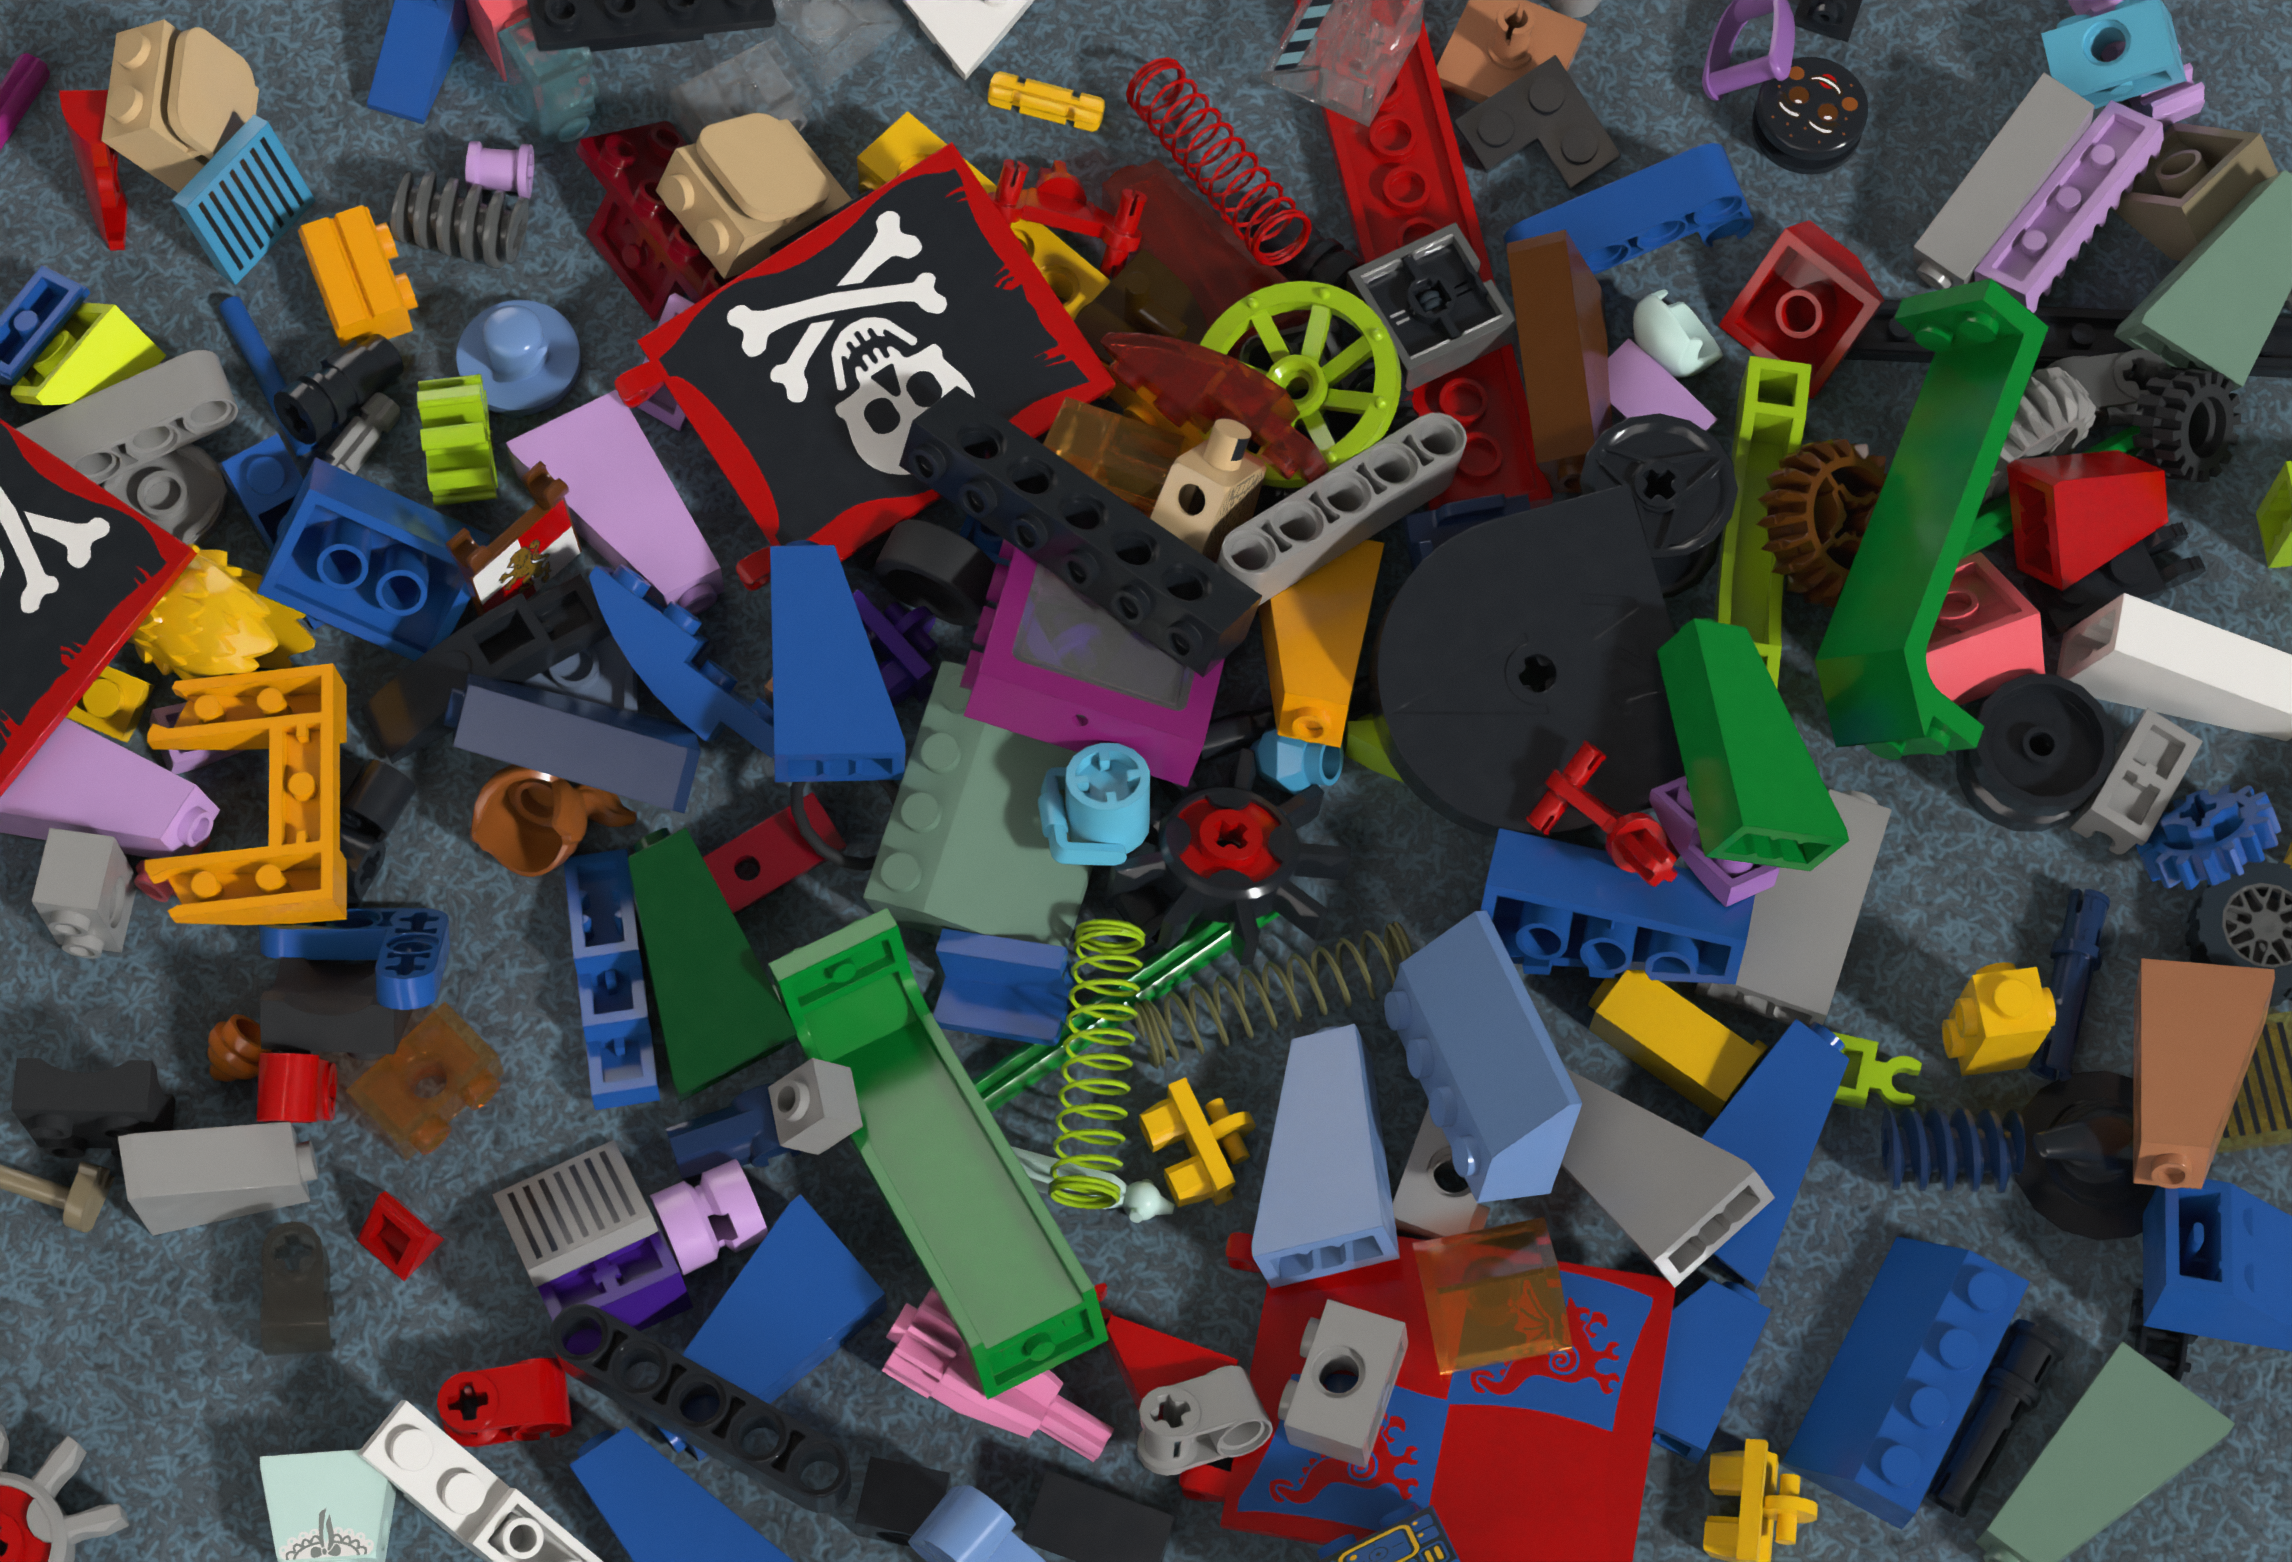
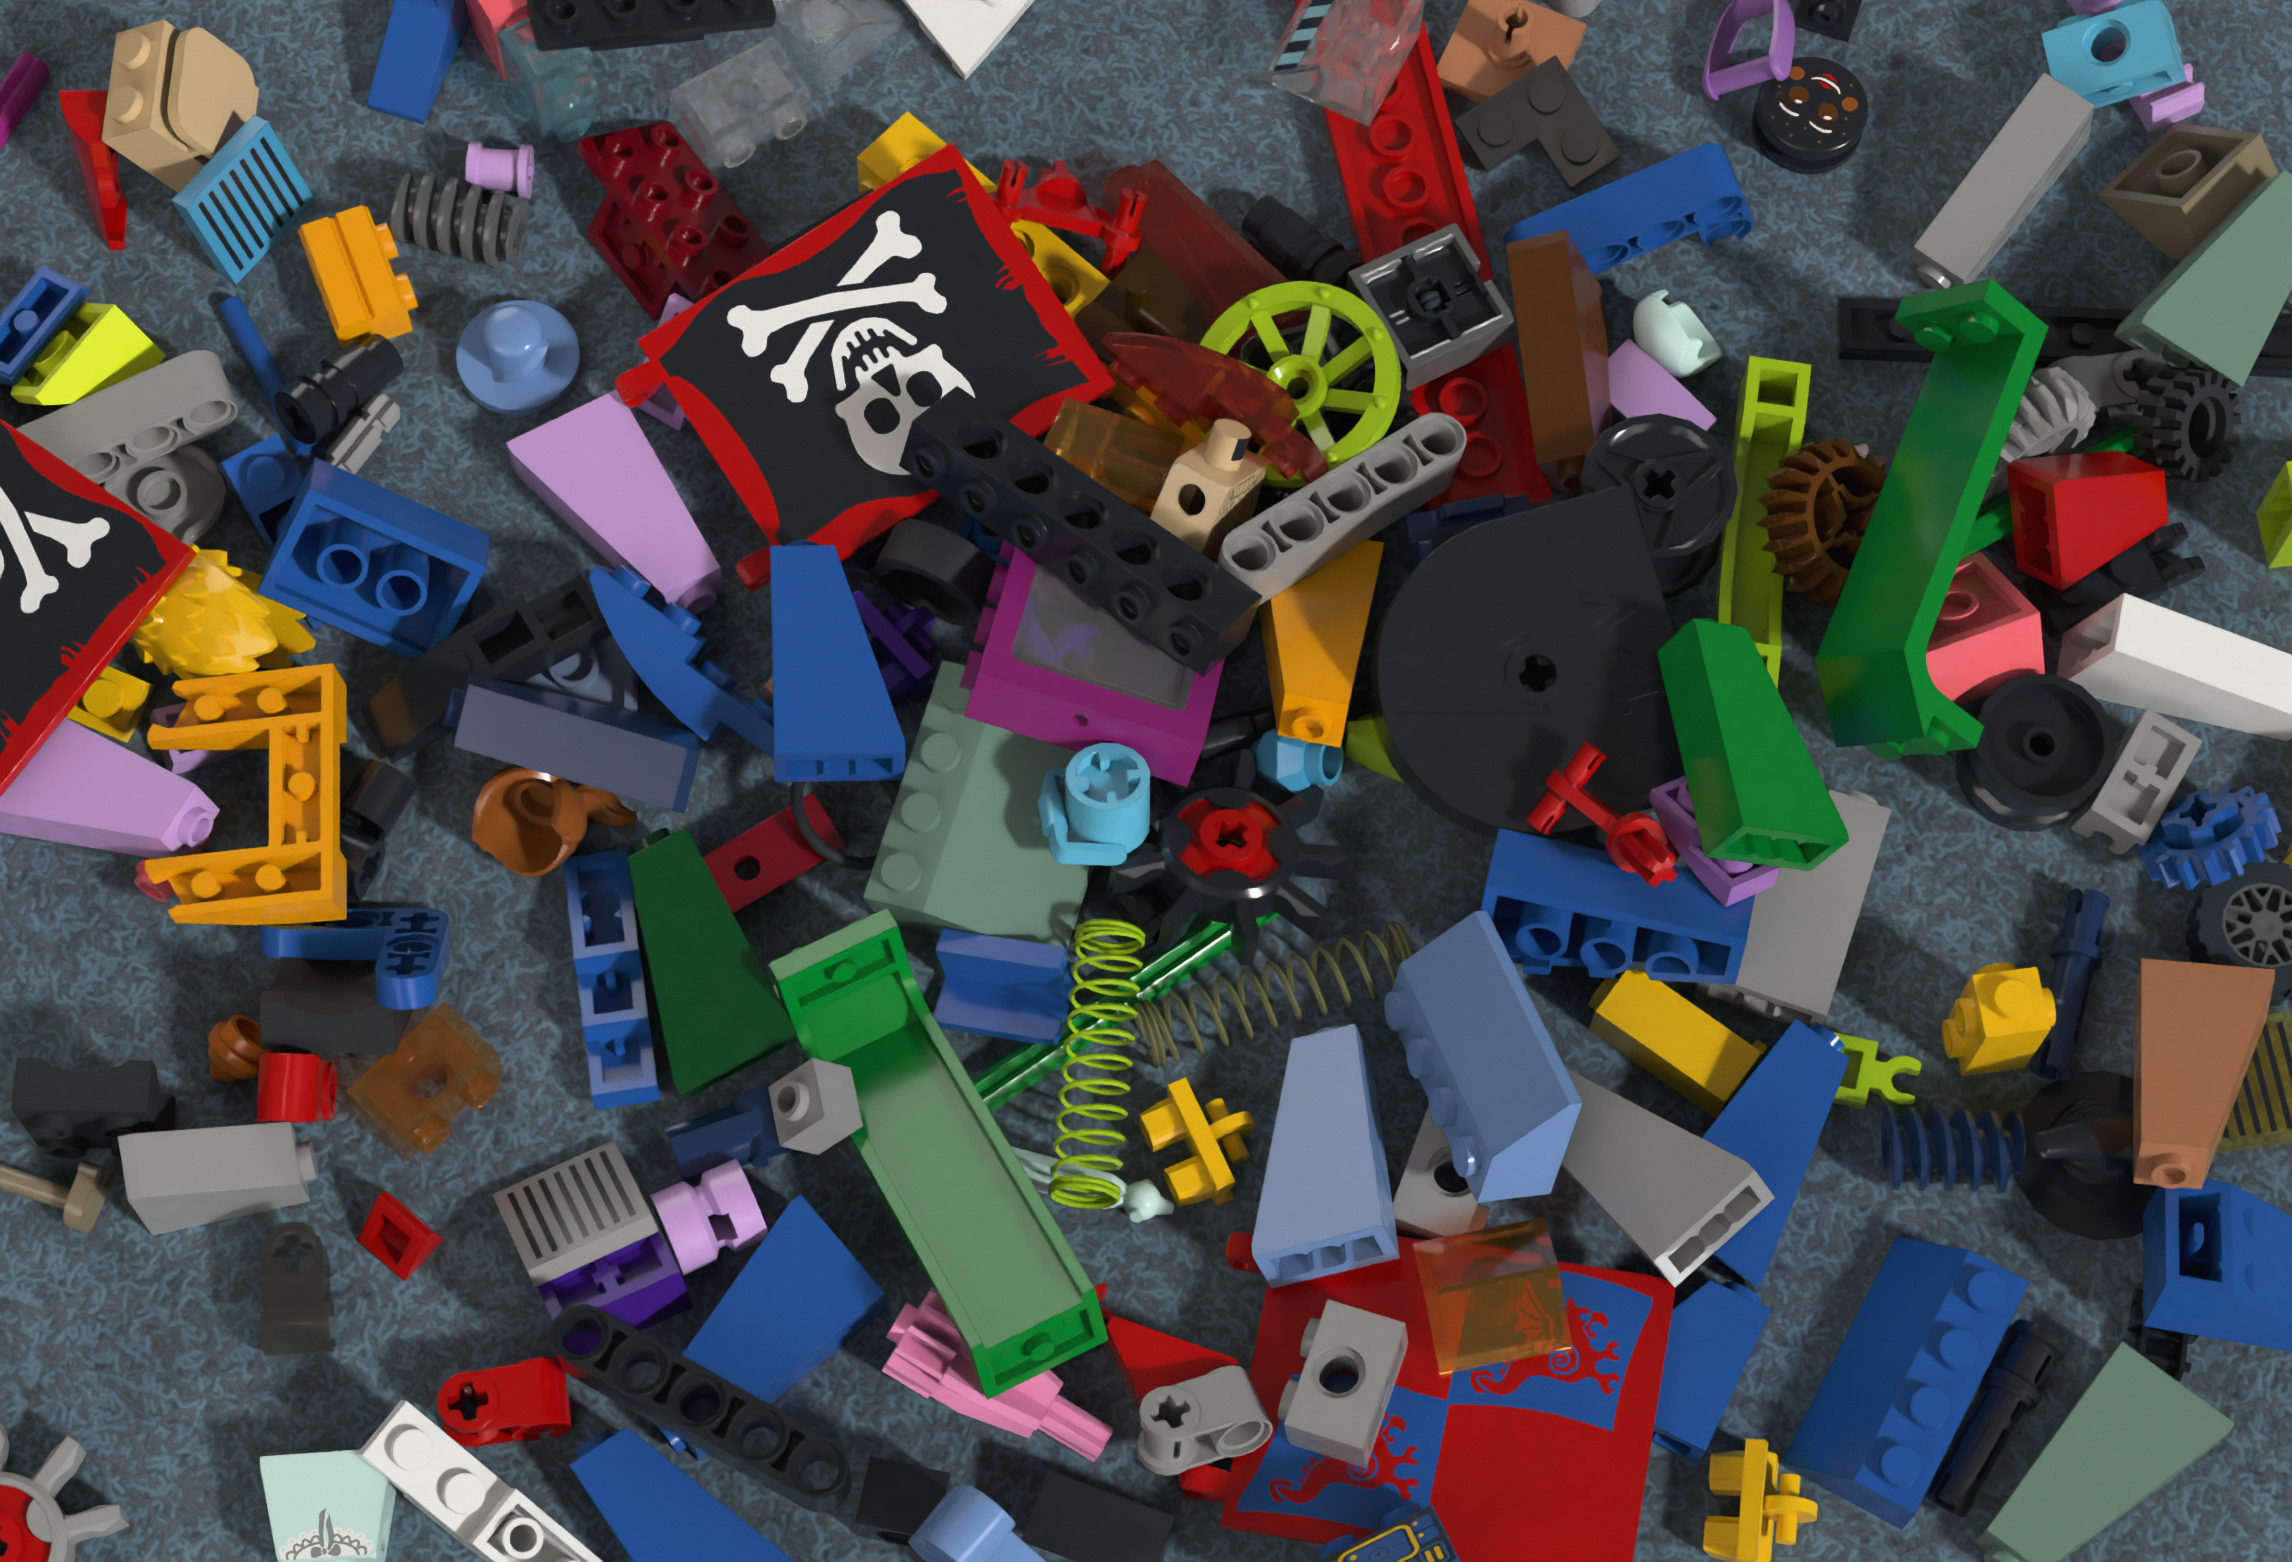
(85, 892): light grey brick -> none
(457, 440): lime gear -> none
(525, 552): flag -> none
(747, 189): tan brick -> none
(1046, 101): yellow axle -> none
(1252, 244): red piece -> none
(1805, 303): red slope -> none
(2072, 203): lavender gear -> none

